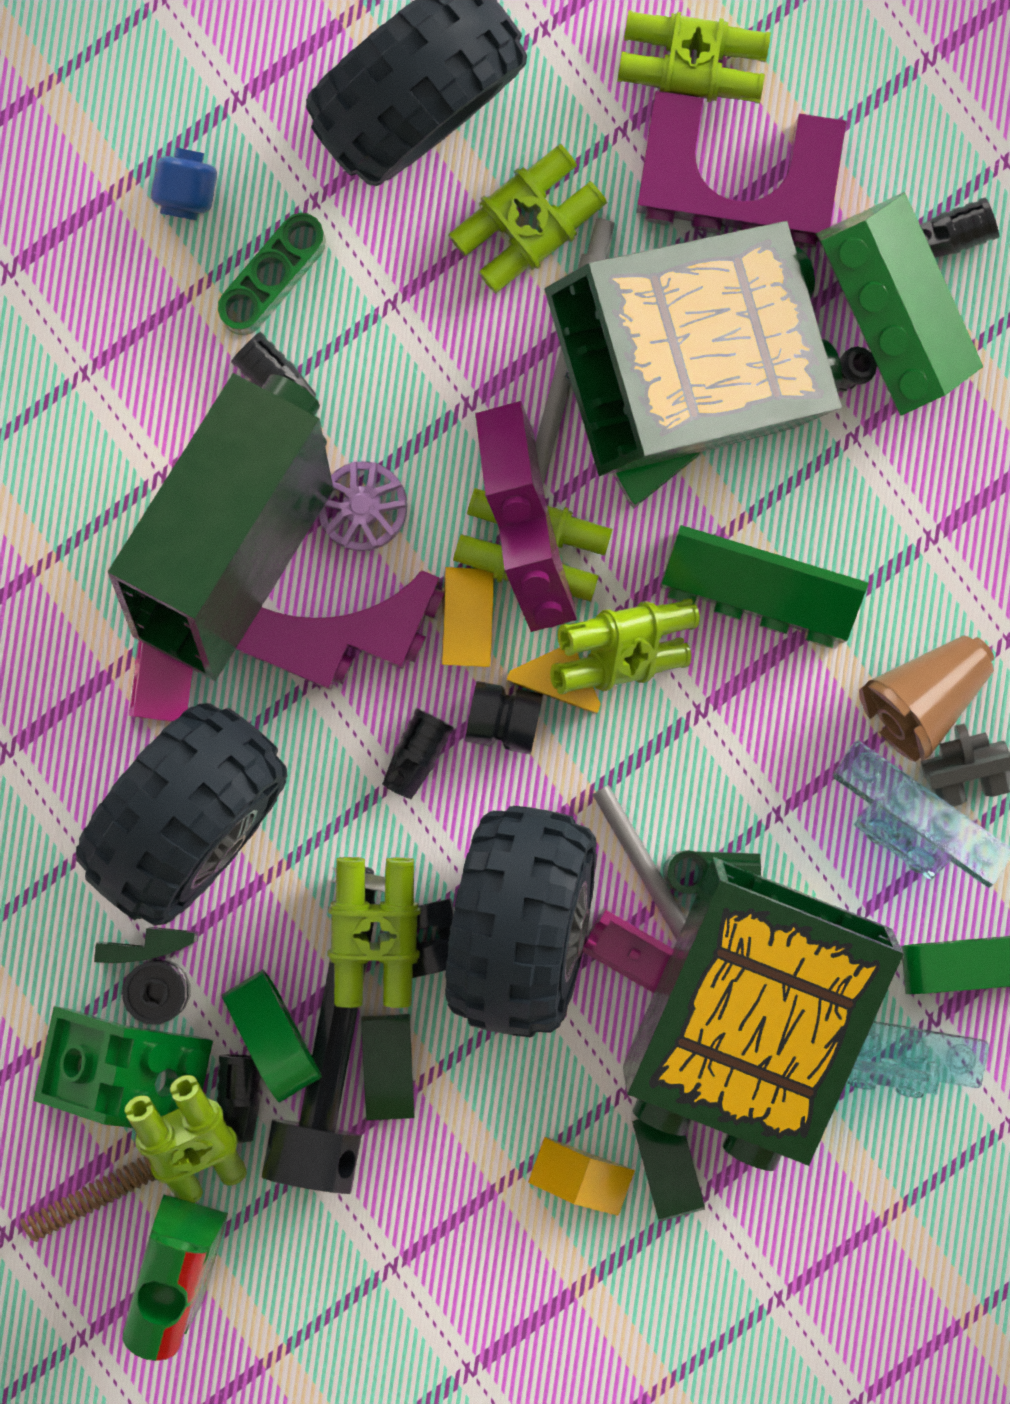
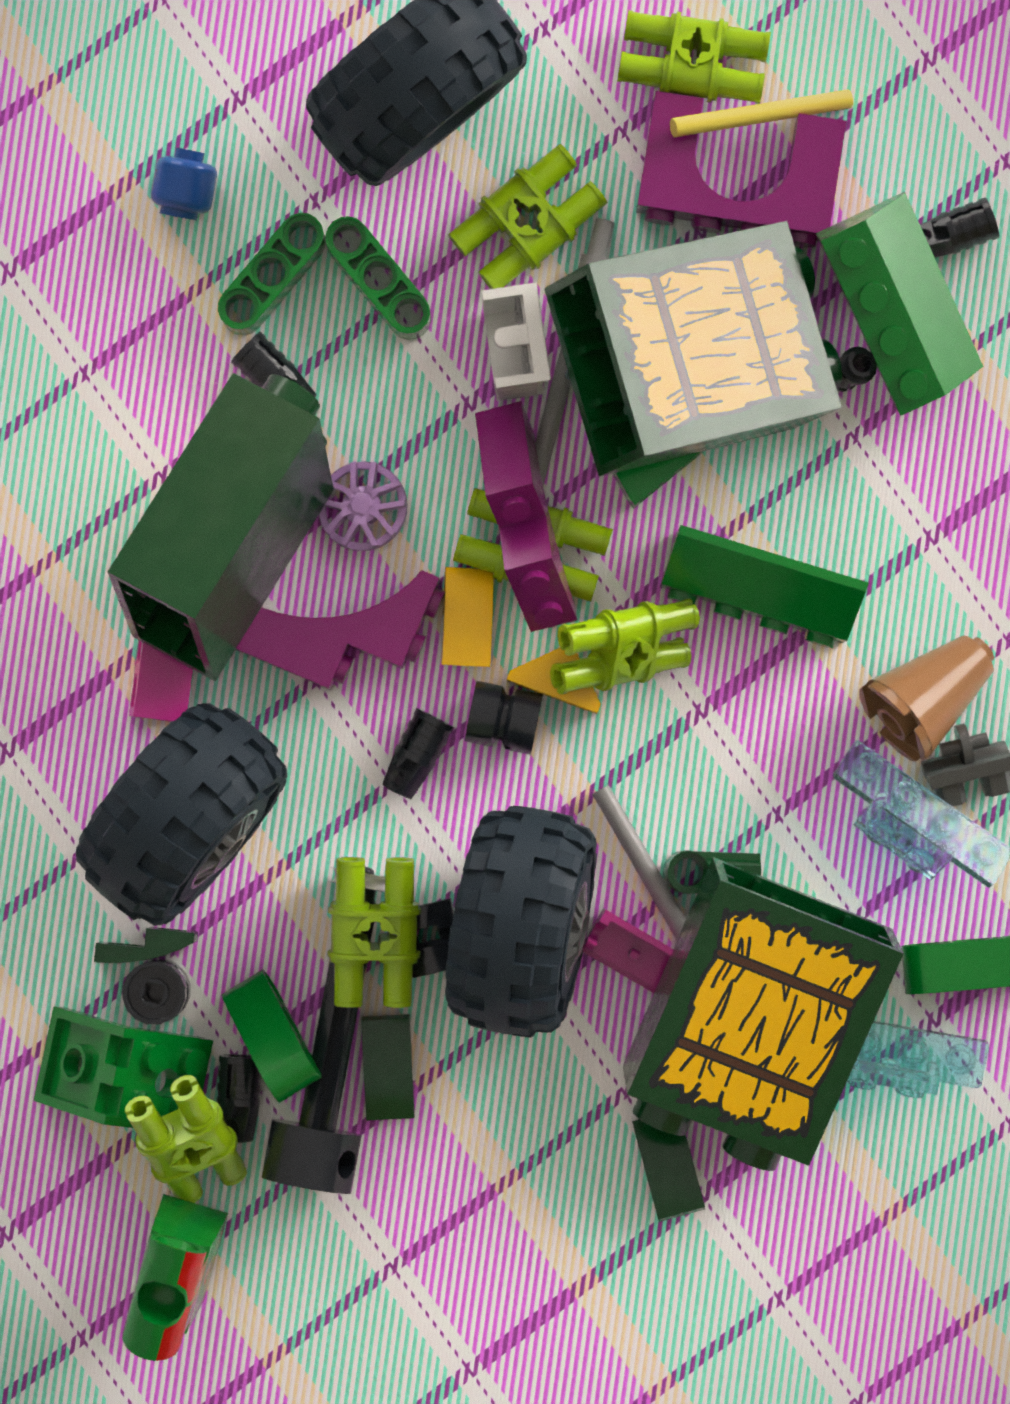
(92, 1205): medium nougat piece -> none
(372, 255): none -> green beam
(516, 341): none -> white window
(581, 1177): yellow slope -> none
(760, 113): none -> light yellow bar

